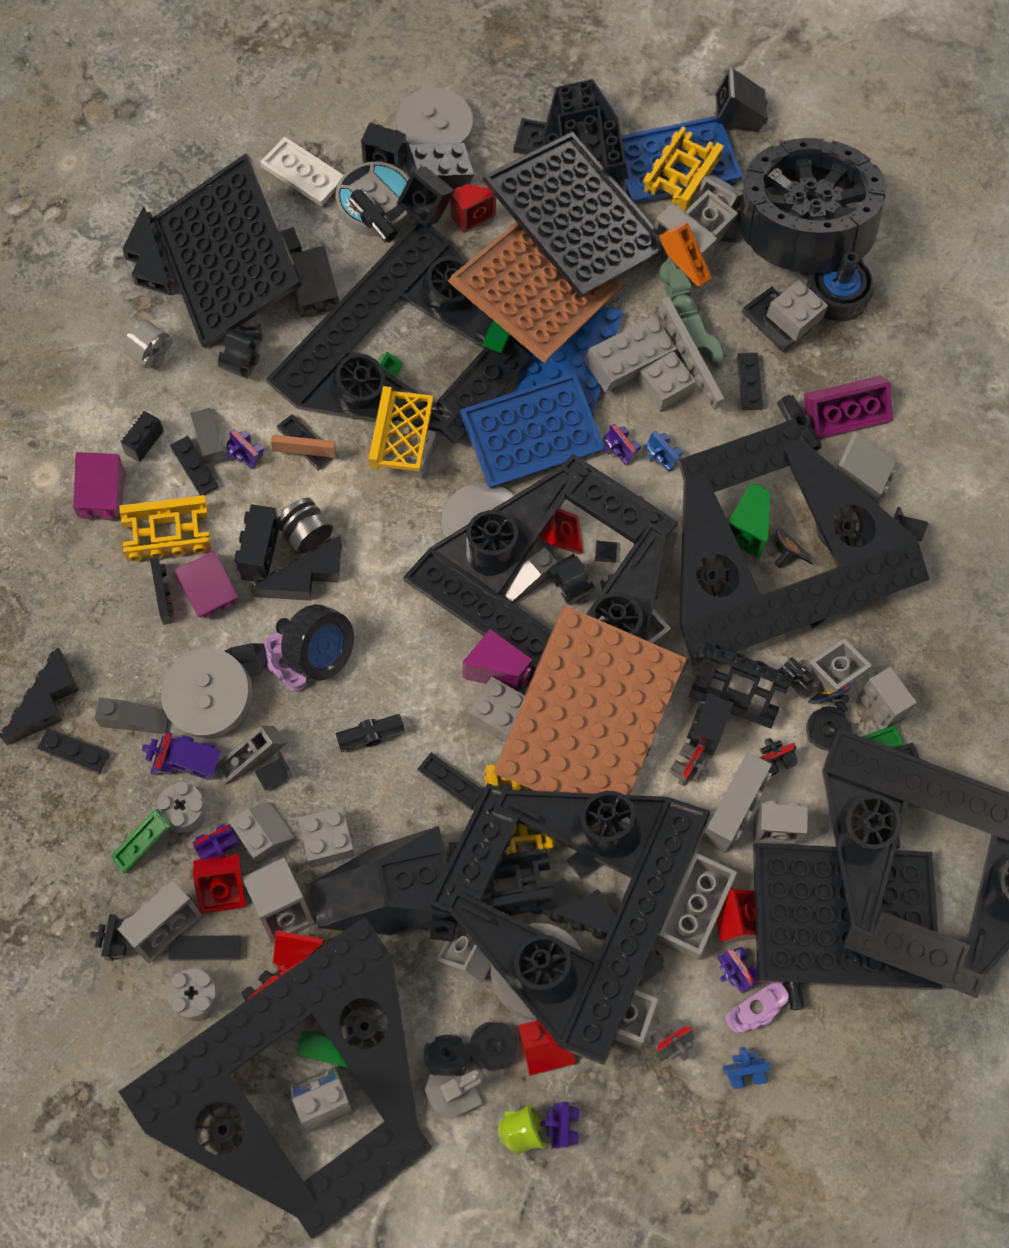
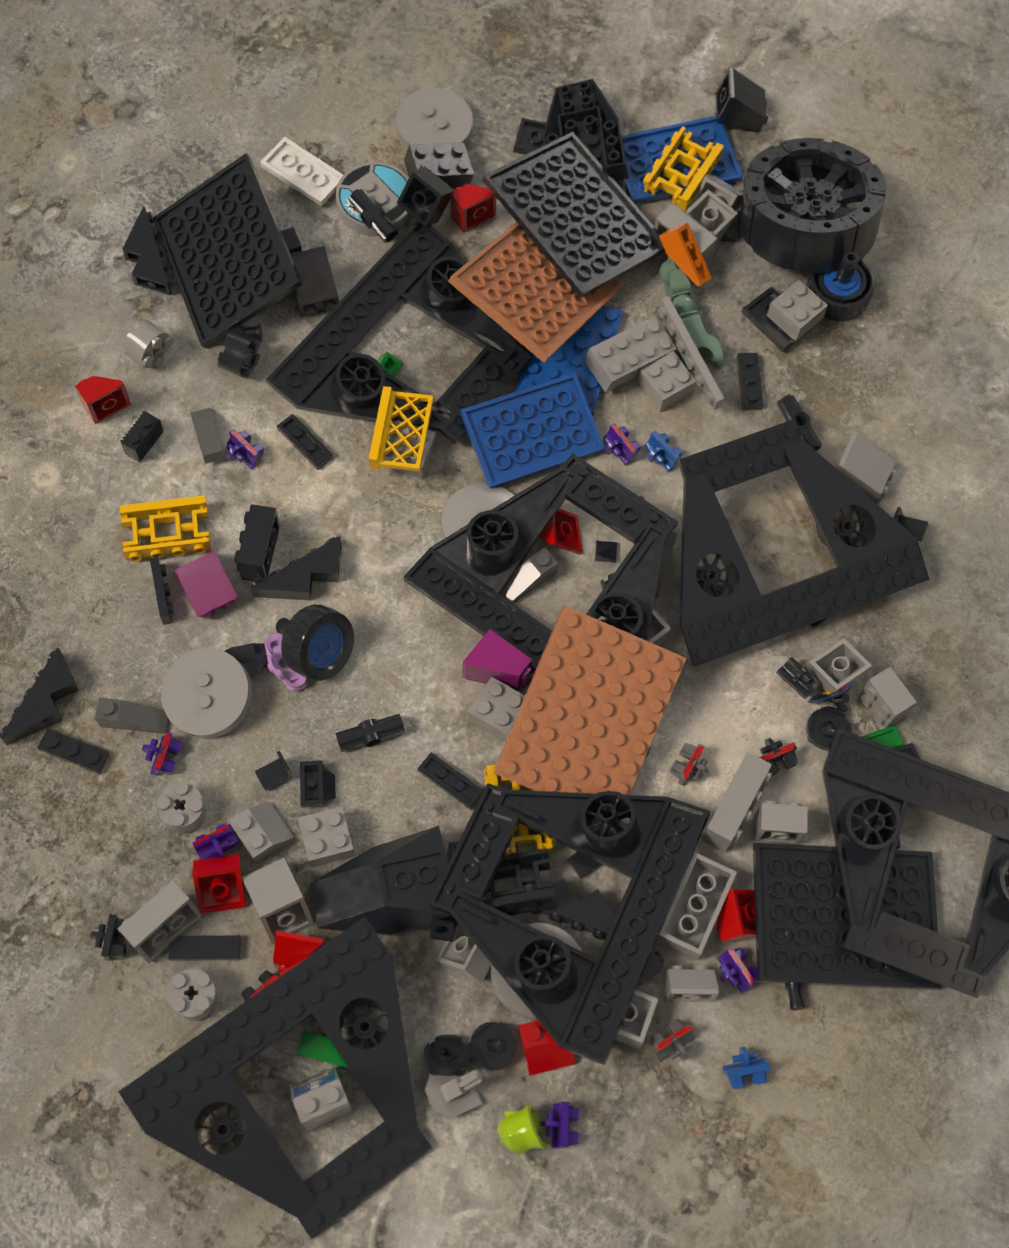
(98, 485): magenta slope -> none
(102, 397): none -> red slope
(141, 841): green tile -> none
(193, 757): dark purple brick -> none
(194, 466): black plate -> none
(249, 753): dark grey slope -> none
(303, 446): nougat tile -> none
(304, 525): flat silver wheel -> none
(316, 784): none -> black slope
(383, 145): black brick -> none
(496, 338): green tile -> none
(571, 578): black brick -> none
(690, 984): none -> light grey slope
(709, 723): black brick -> none
(750, 670): black fence -> none
(751, 520): green slope -> none
(772, 999): lavender piece -> none
(787, 547): shield -> none
(849, 406): magenta slope -> none

